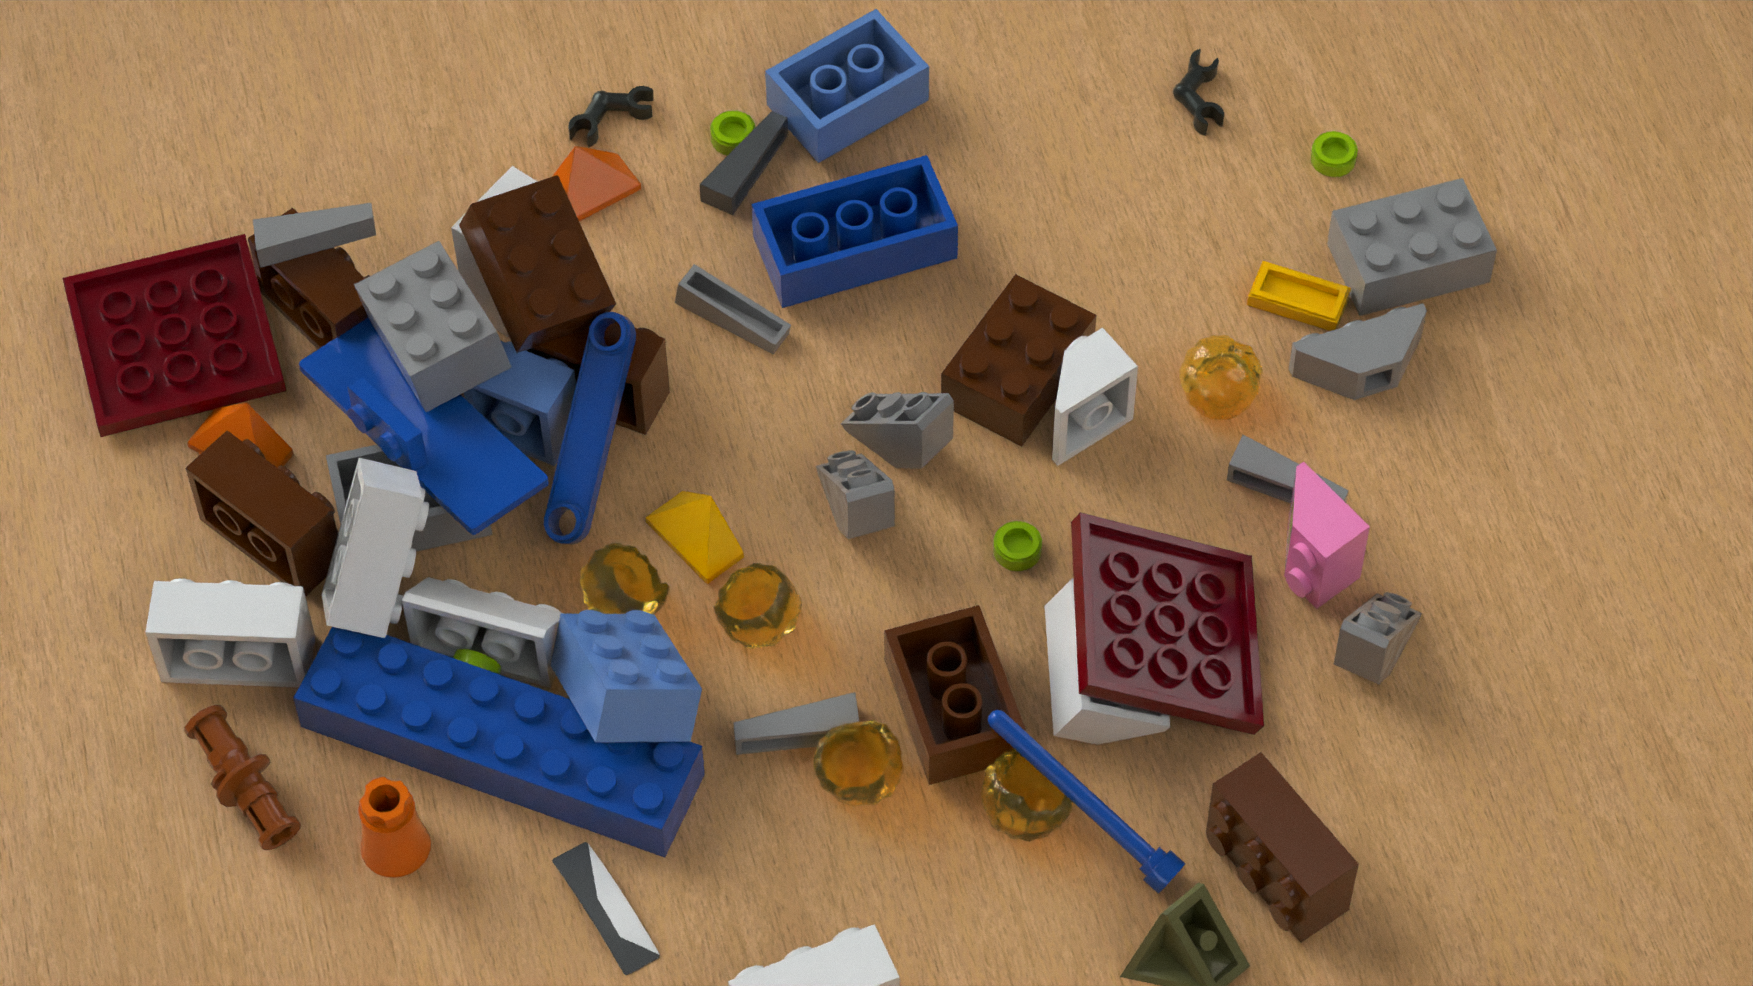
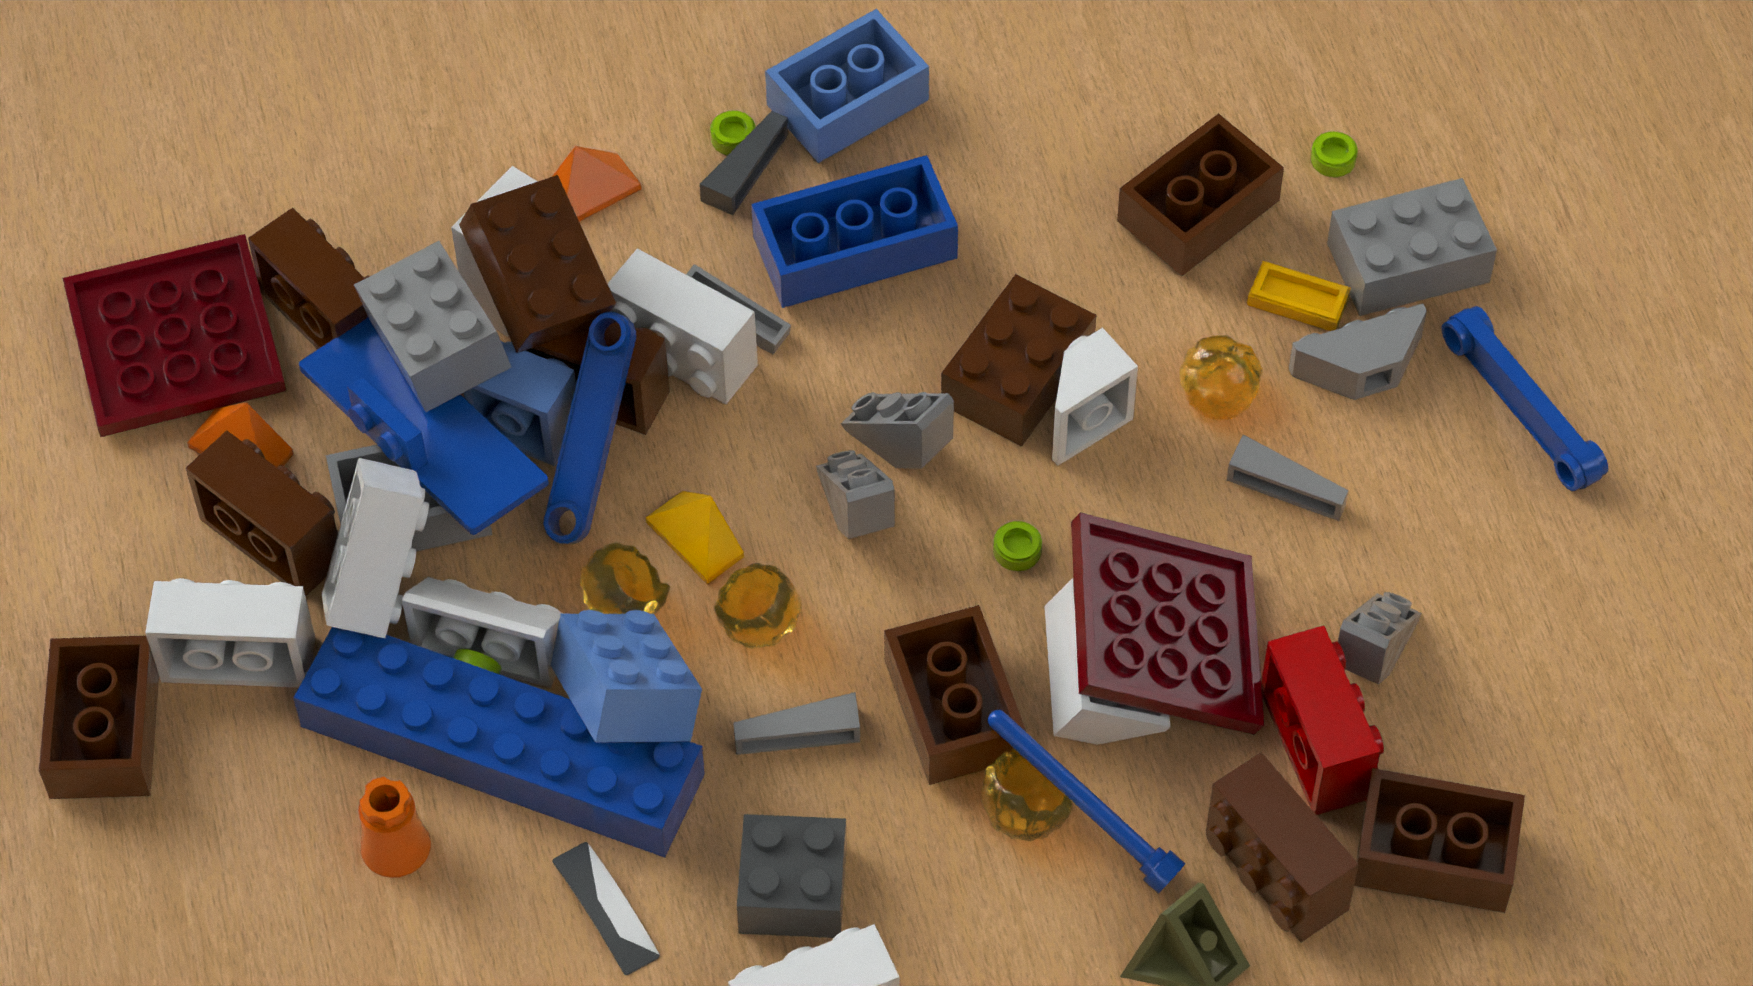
(99, 718): none -> reddish brown brick
(240, 777): dark orange piece -> none
(309, 232): light grey piece -> none
(605, 101): pearl dark grey arm -> none
(704, 332): none -> white brick
(791, 876): none -> dark grey brick
(859, 762): clear yellow hair -> none
(1185, 93): pearl dark grey arm -> none
(1200, 194): none -> reddish brown brick
(1320, 719): none -> red brick
(1323, 540): bright pink slope -> none
(1439, 840): none -> reddish brown brick
(1575, 460): none -> blue piece

